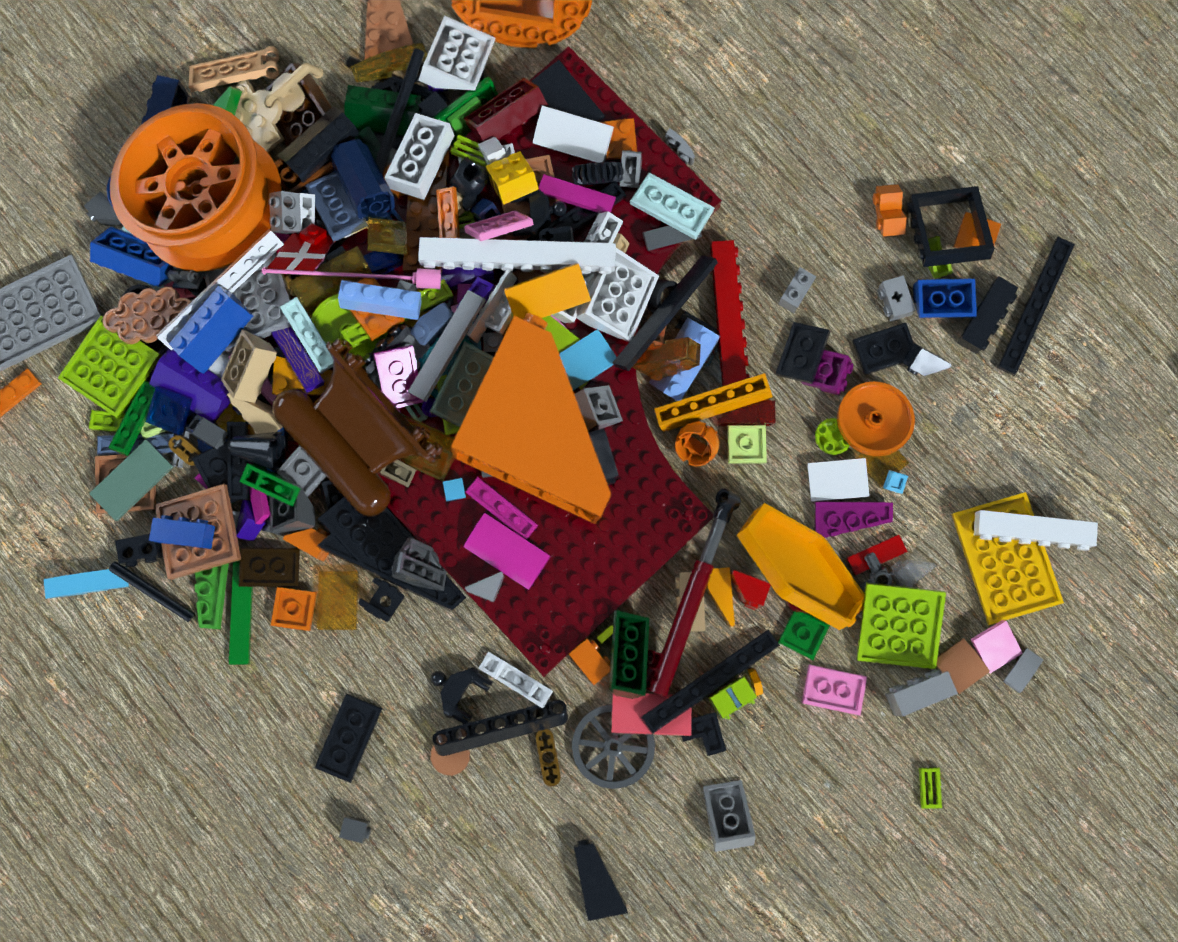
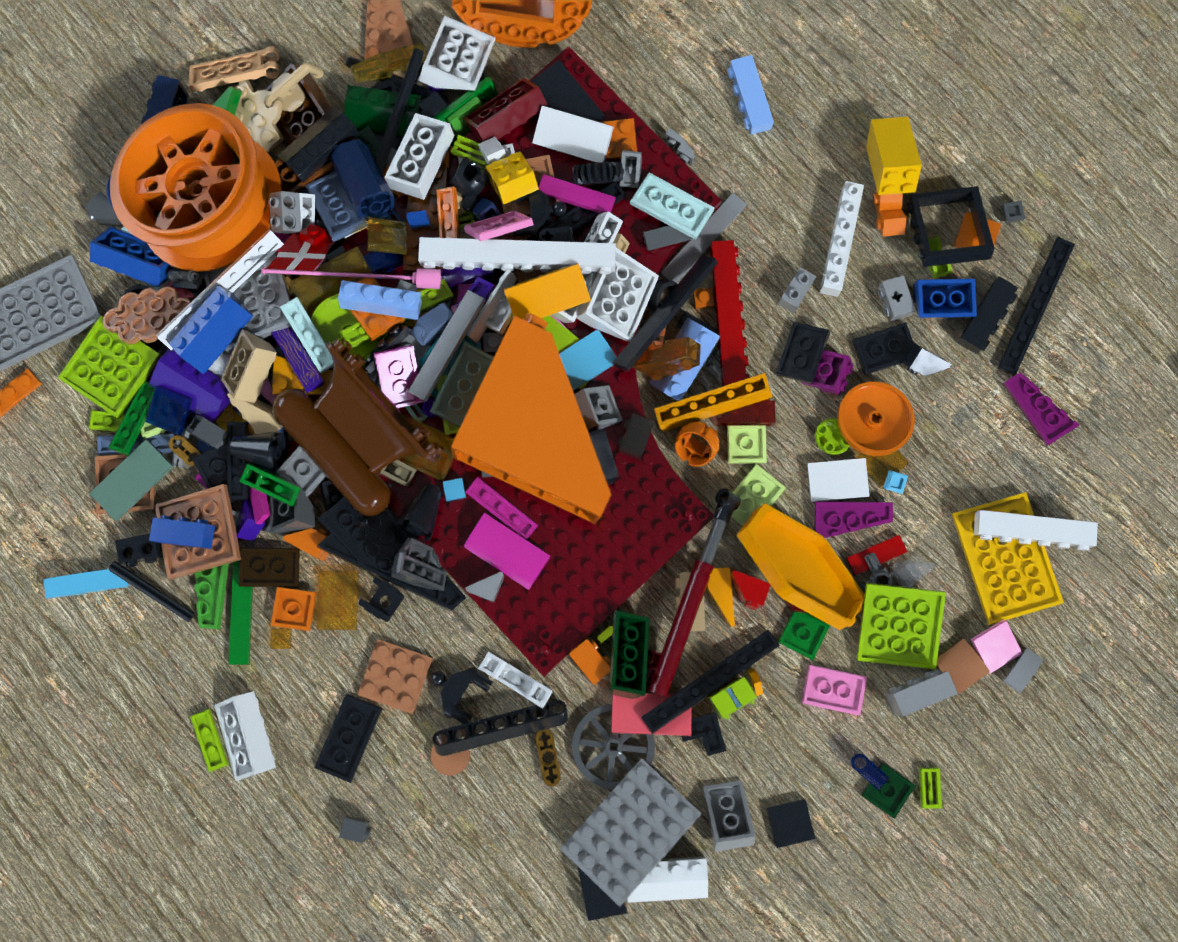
(209, 740): none -> lime tile
(245, 735): none -> white slope
(281, 638): none -> clear yellow tile
(395, 676): none -> nougat plate
(418, 219): none -> blue tile
(421, 513): none -> black cone
(630, 832): none -> light grey plate
(636, 436): none -> clear smoke brick
(674, 880): none -> white slope
(703, 298): none -> orange plate
(712, 230): none -> light grey tile
(750, 94): none -> light blue brick
(754, 490): none -> yellowish green tile
(790, 823): none -> black tile
(841, 239): none -> white brick
(870, 772): none -> clear blue piece
(891, 795): none -> dark green tile
(893, 155): none -> yellow brick
(1013, 212): none -> dark grey plate
(1039, 409): none -> magenta wing

